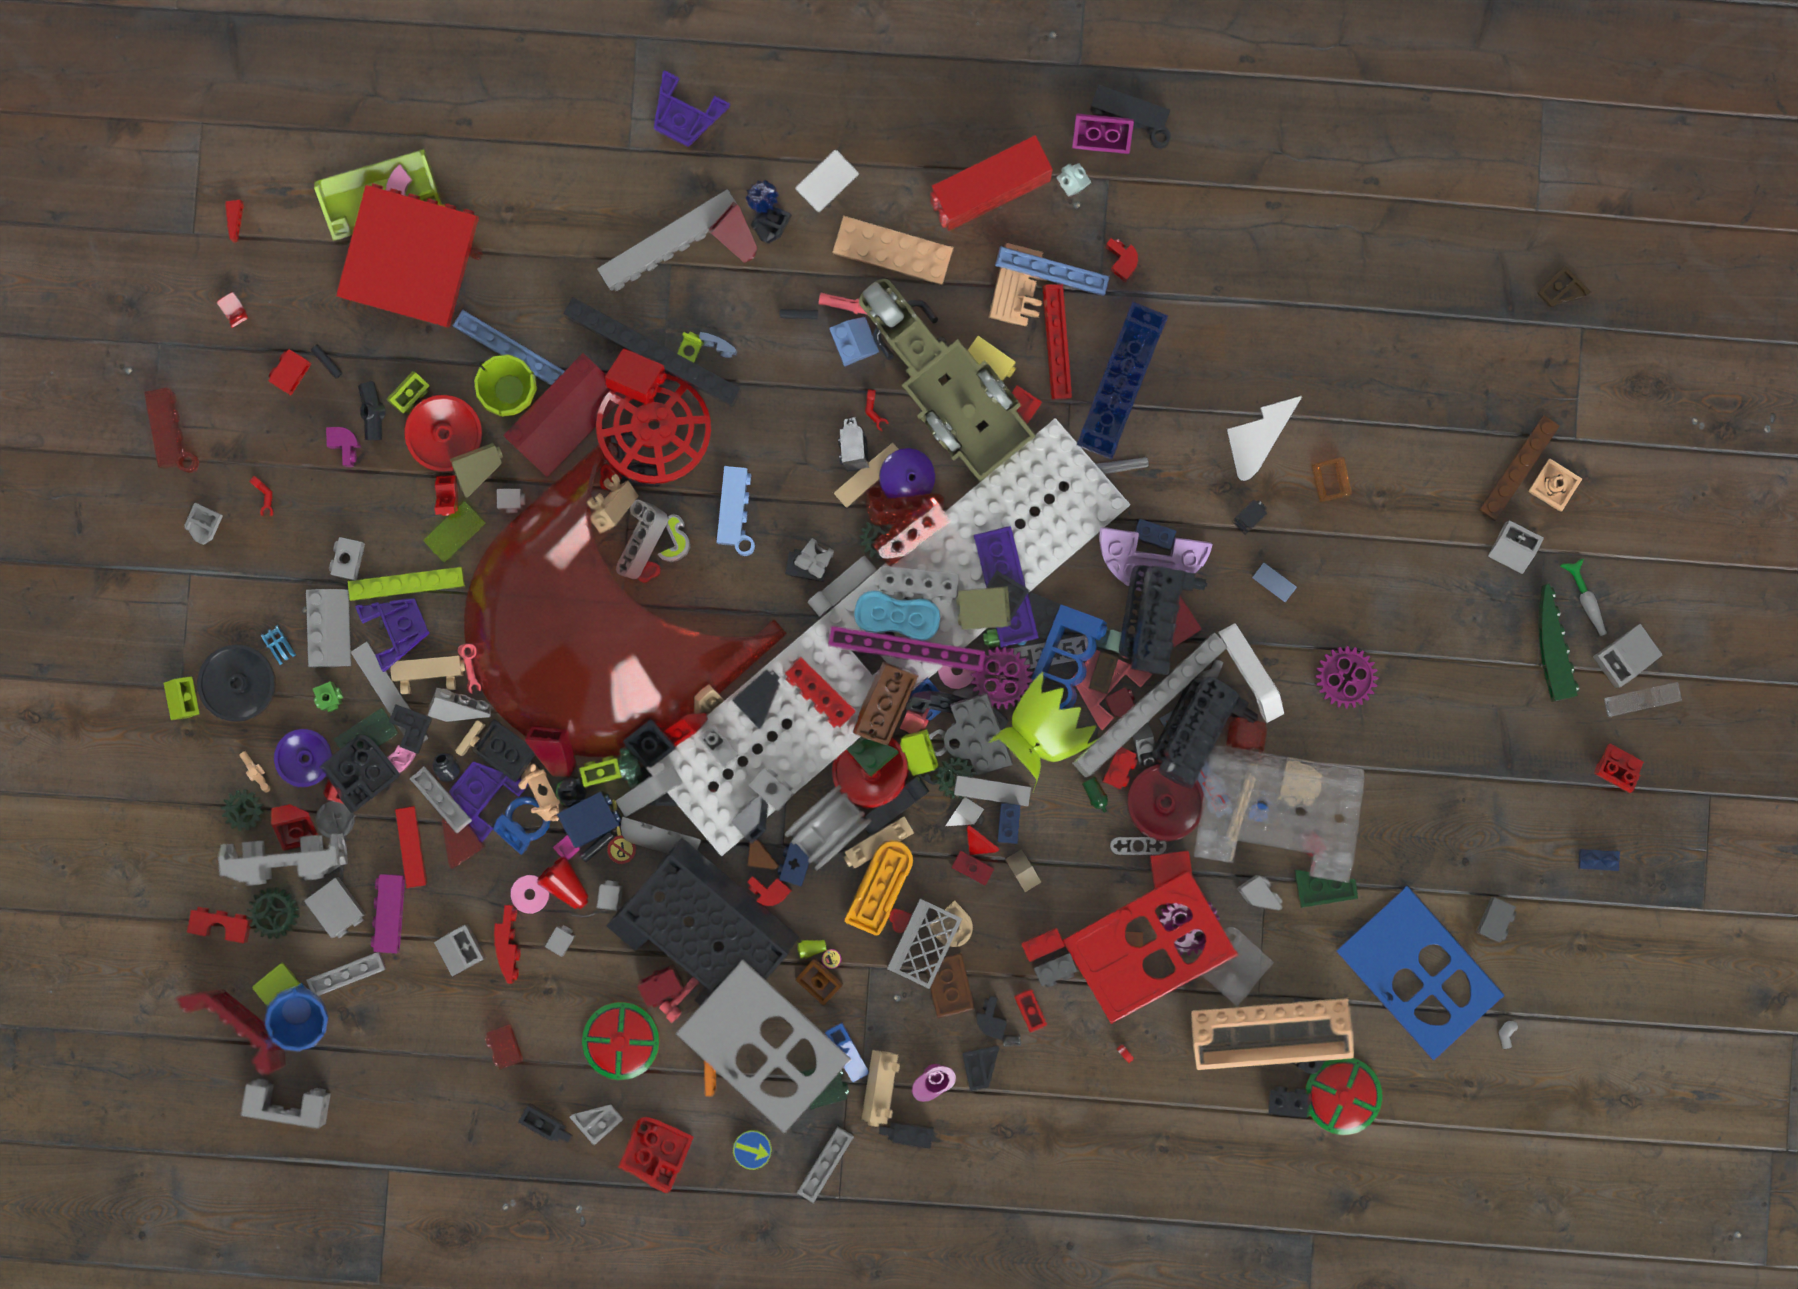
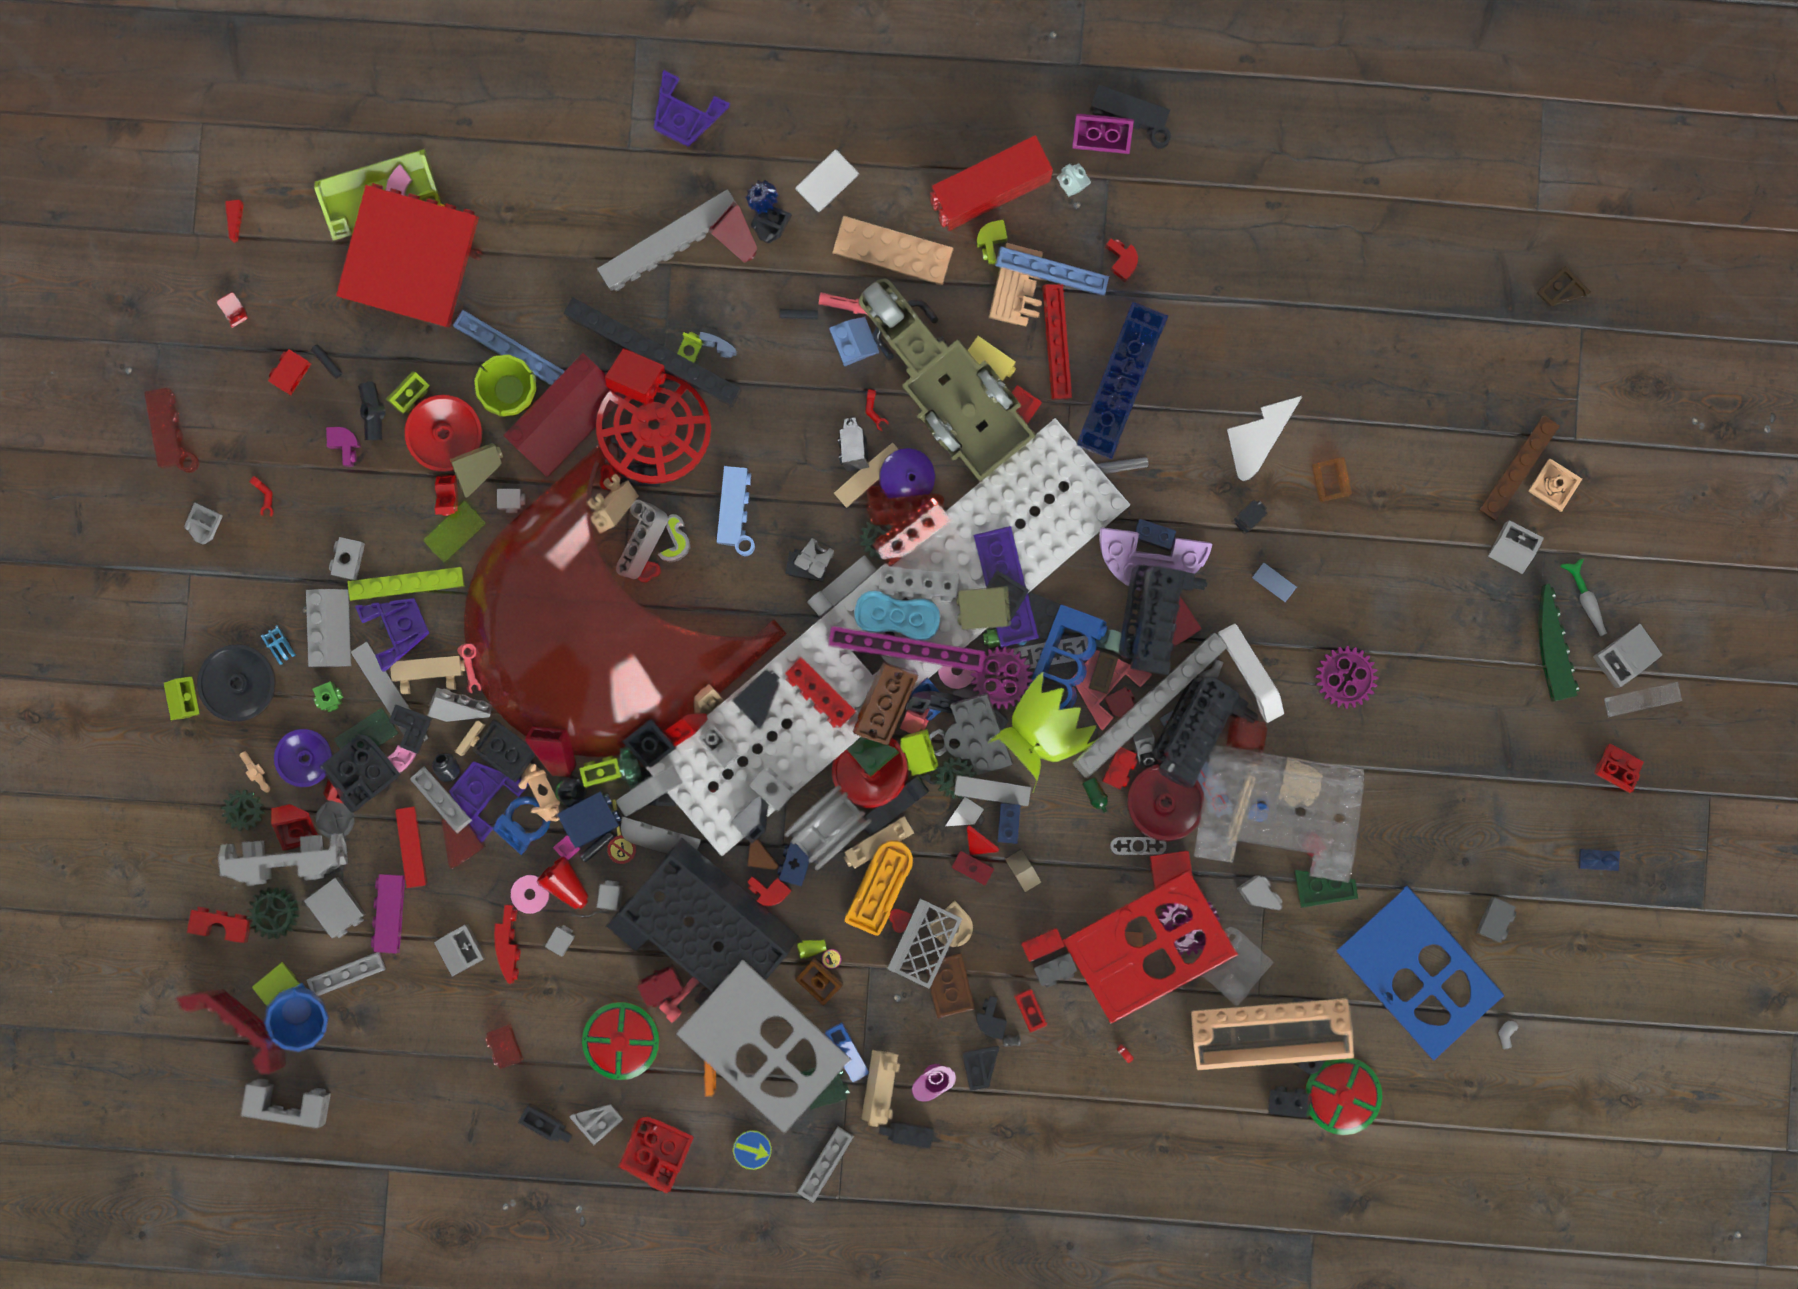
(988, 236): none -> lime brick

